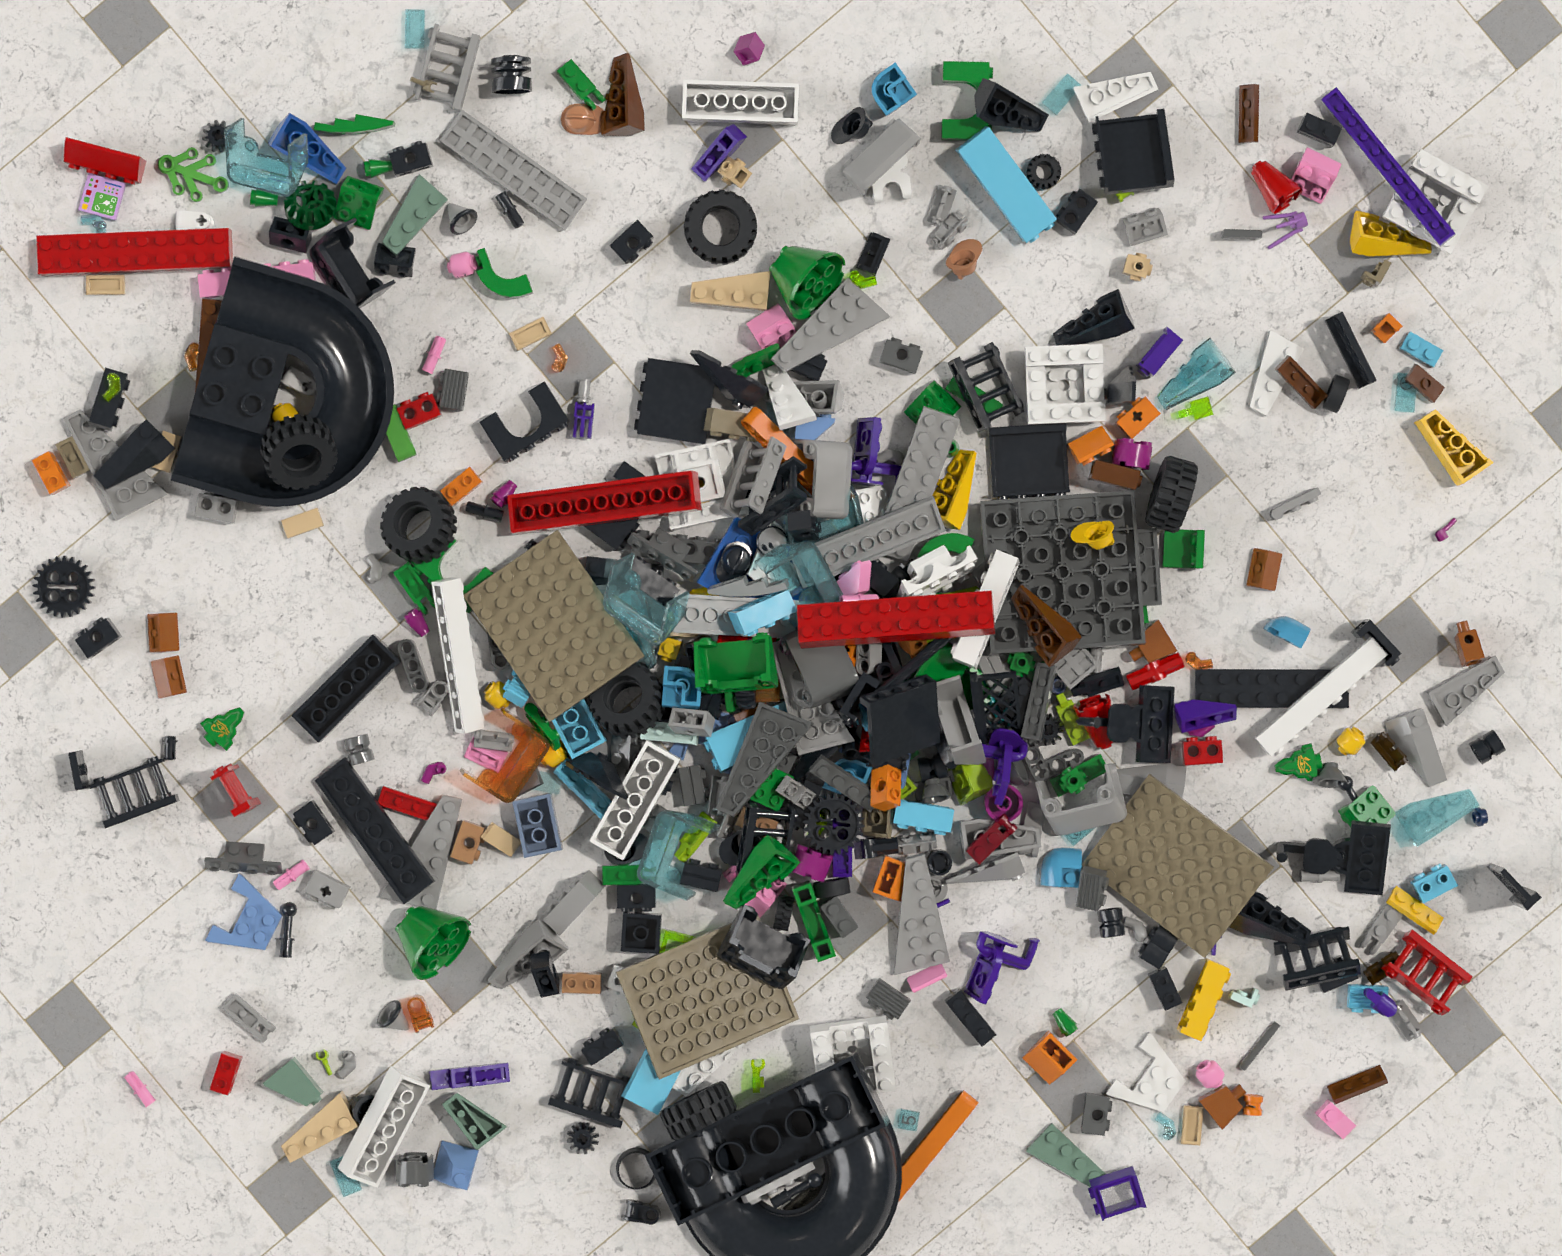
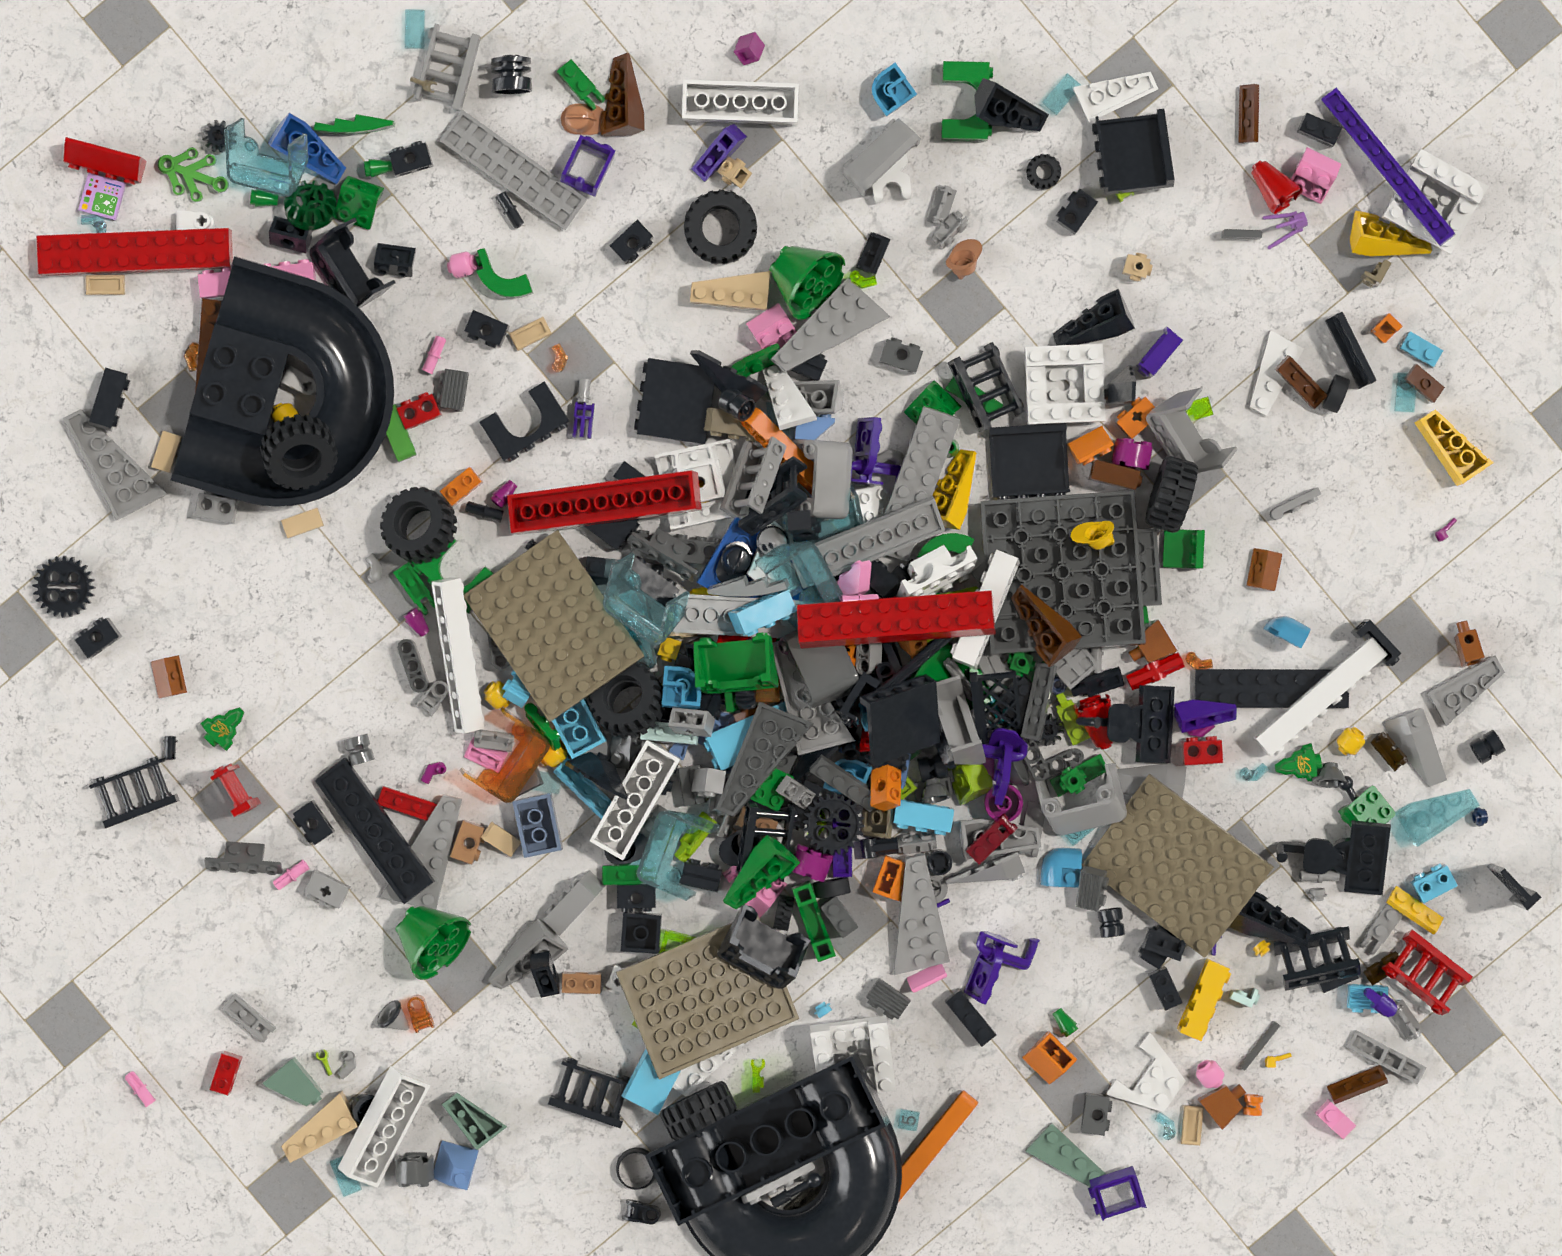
(51, 473): orange brick -> none
(72, 457): dark tan plate -> none
(79, 770): black plate -> none
(114, 386): clear neon green arm -> none
(137, 453): black wedge -> none
(163, 632): dark orange panel -> none
(255, 923): medium blue wing -> none
(289, 910): black pin -> none
(346, 688): black brick -> none
(416, 211): sand green wing -> none
(461, 218): light grey hat -> none
(469, 1076): dark purple slope -> none
(498, 329): none -> black brick
(578, 1142): black gear -> none
(588, 165): none -> window
(602, 1046): black brick -> none
(708, 782): none -> light grey brick
(737, 404): none -> black wheel
(822, 1009): none -> medium azure plate
(853, 125): black piece -> none
(954, 670): none -> light grey axle
(1006, 185): medium azure brick -> none
(1138, 926): light grey arm -> none
(1145, 226): light grey bracket -> none
(1164, 944): none -> black hinge
(1181, 437): none -> light grey windscreen
(1202, 372): clear light blue wedge -> none
(1253, 775): none -> clear light blue arm
(1262, 948): none -> yellow plate
(1270, 1061): none -> yellow hand
(1317, 894): none -> light grey plate
(1386, 1057): none -> light grey slope

